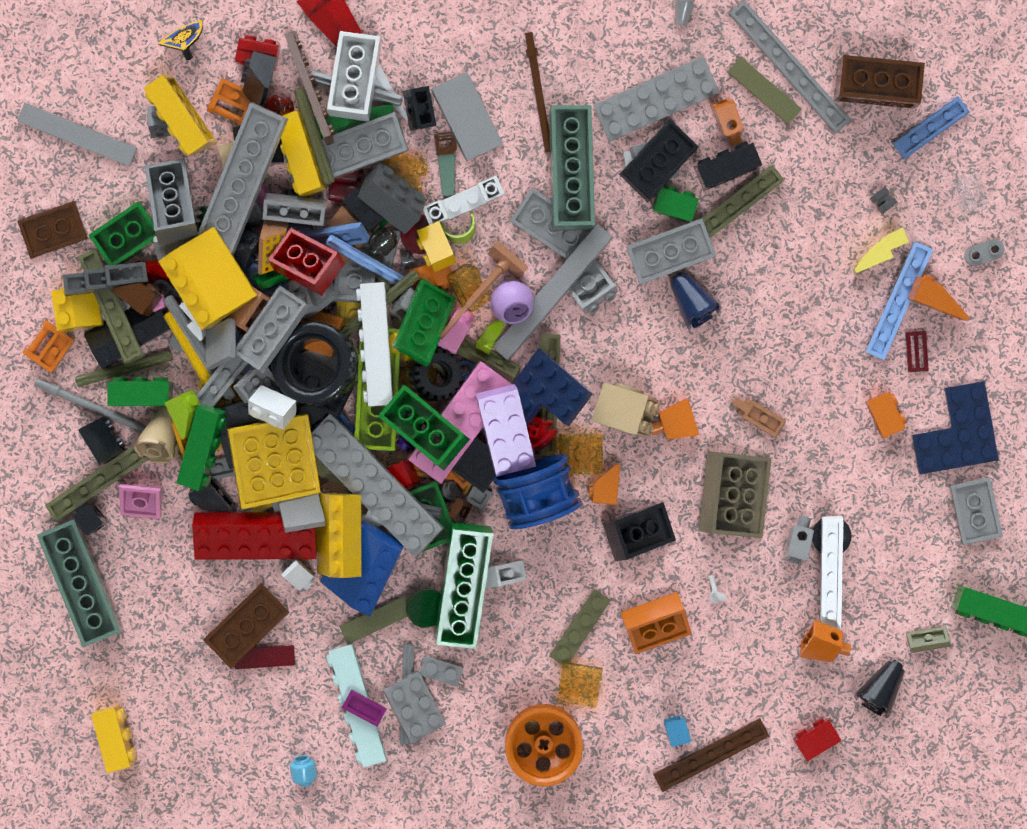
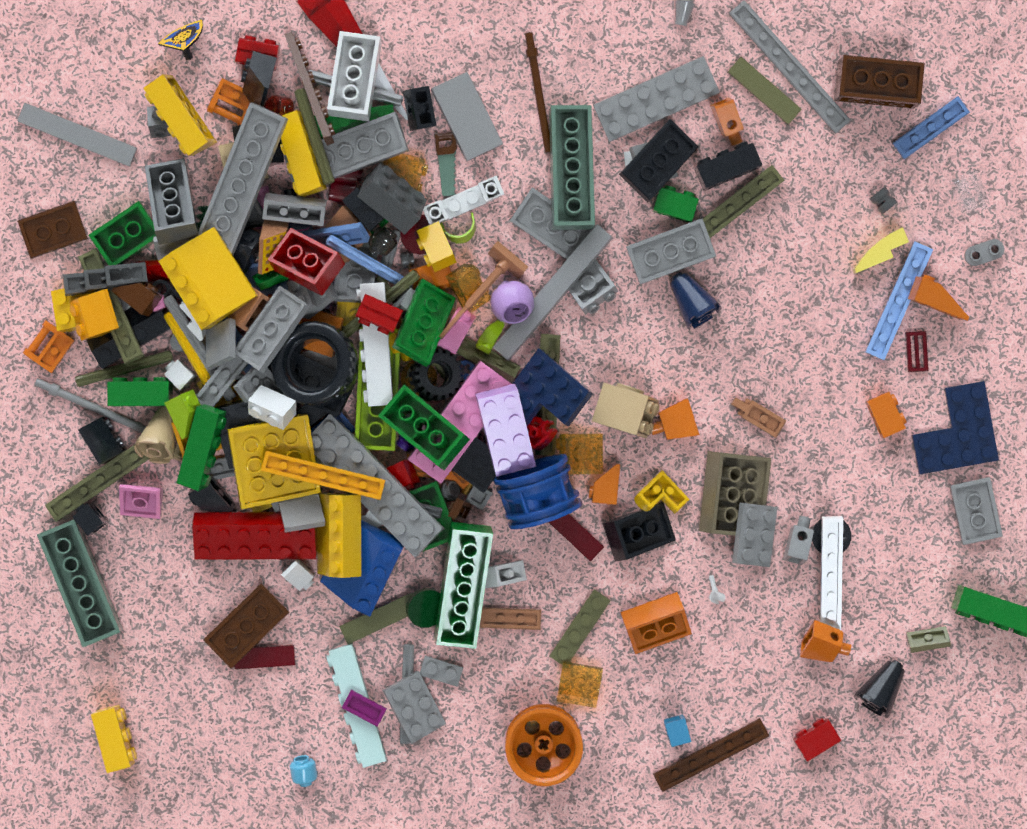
(93, 315): none -> light orange slope
(180, 374): none -> white slope
(323, 475): none -> light orange plate
(378, 313): none -> red brick
(511, 618): none -> nougat tile
(577, 536): none -> dark red tile
(663, 489): none -> yellow brick
(754, 534): none -> light grey plate

